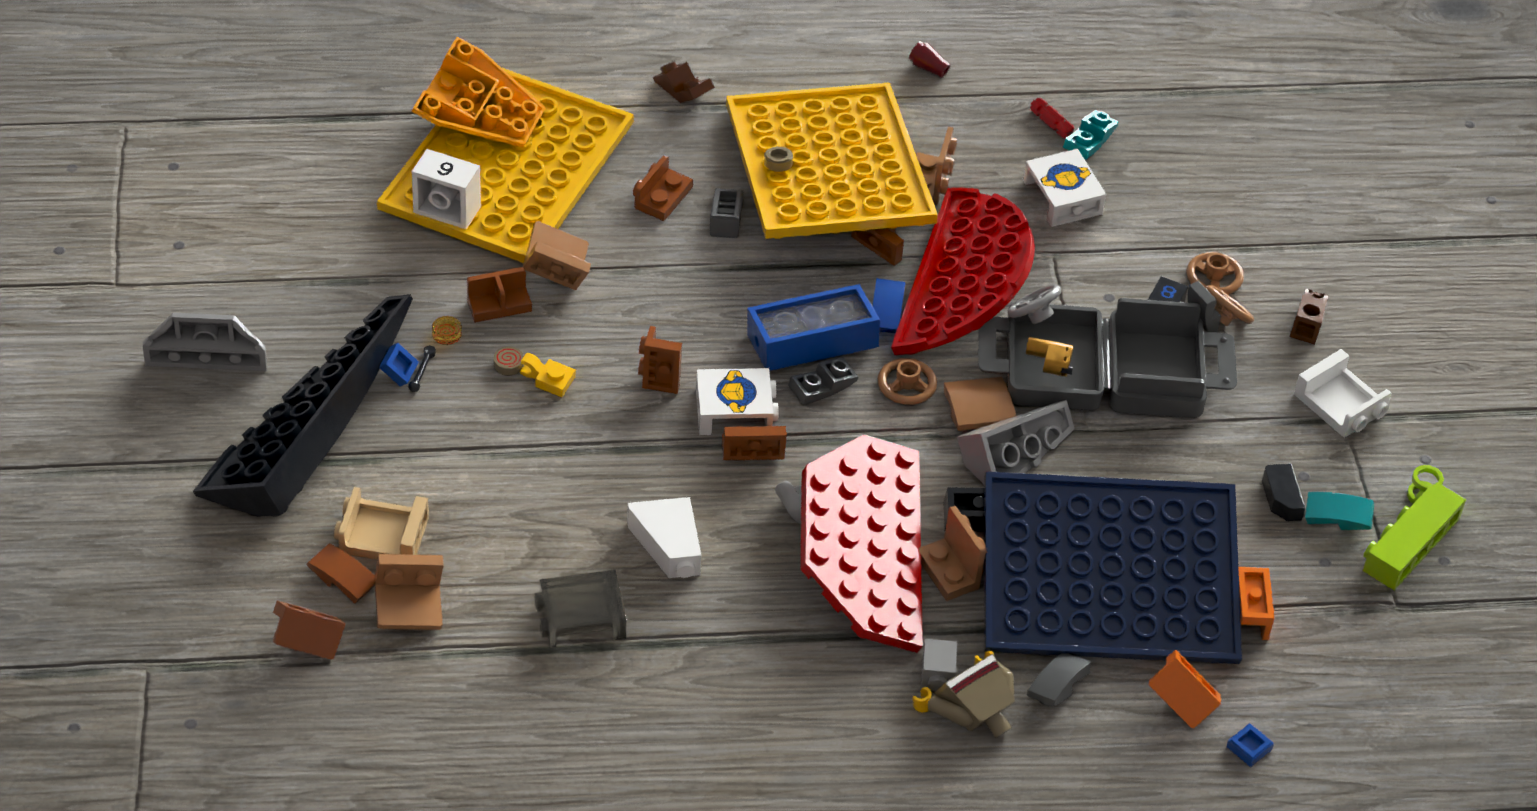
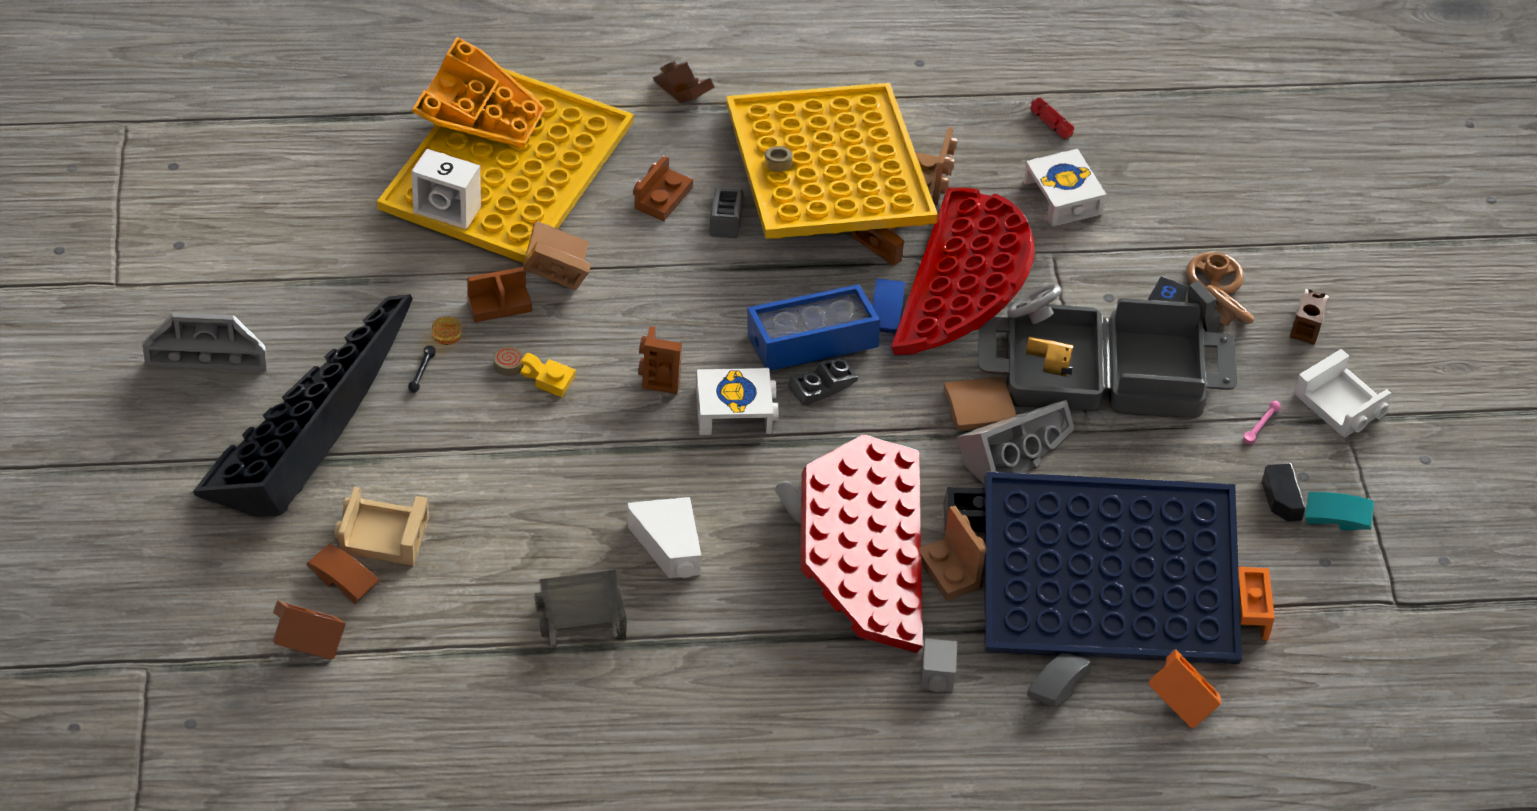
(398, 364): blue plate -> none
(408, 591): medium nougat bracket -> none
(754, 443): dark orange bracket -> none
(907, 378): medium nougat piece -> none
(928, 59): dark red cone -> none
(974, 696): dark tan torso -> none
(1092, 134): teal slope -> none
(1250, 437): none -> bright pink hinge
(1250, 745): blue tile -> none
(1416, 530): lime hinge -> none

